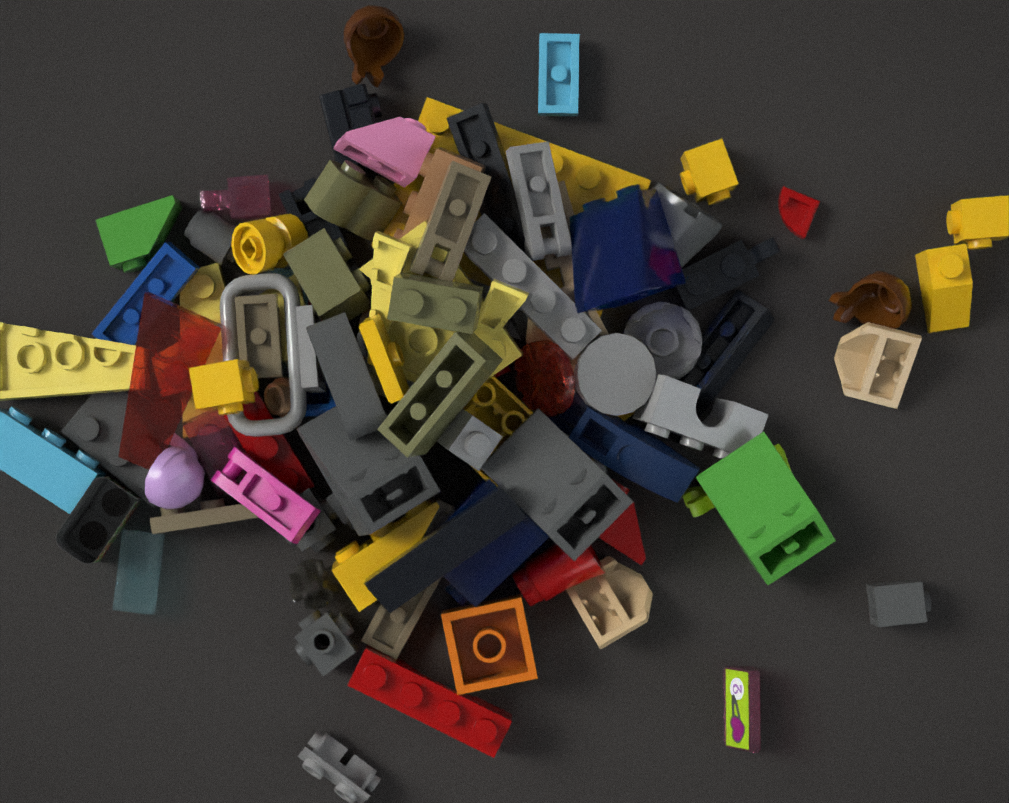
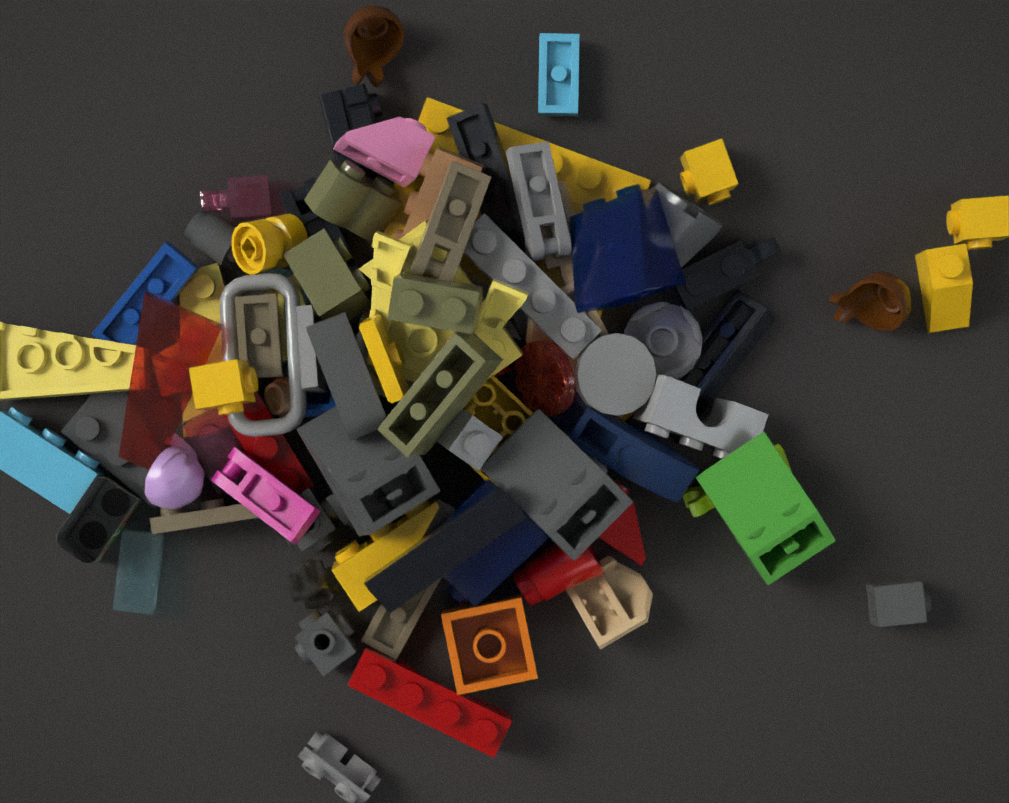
(138, 232): bright green slope -> none
(742, 708): slope -> none
(796, 211): red tile -> none
(876, 363): tan slope -> none

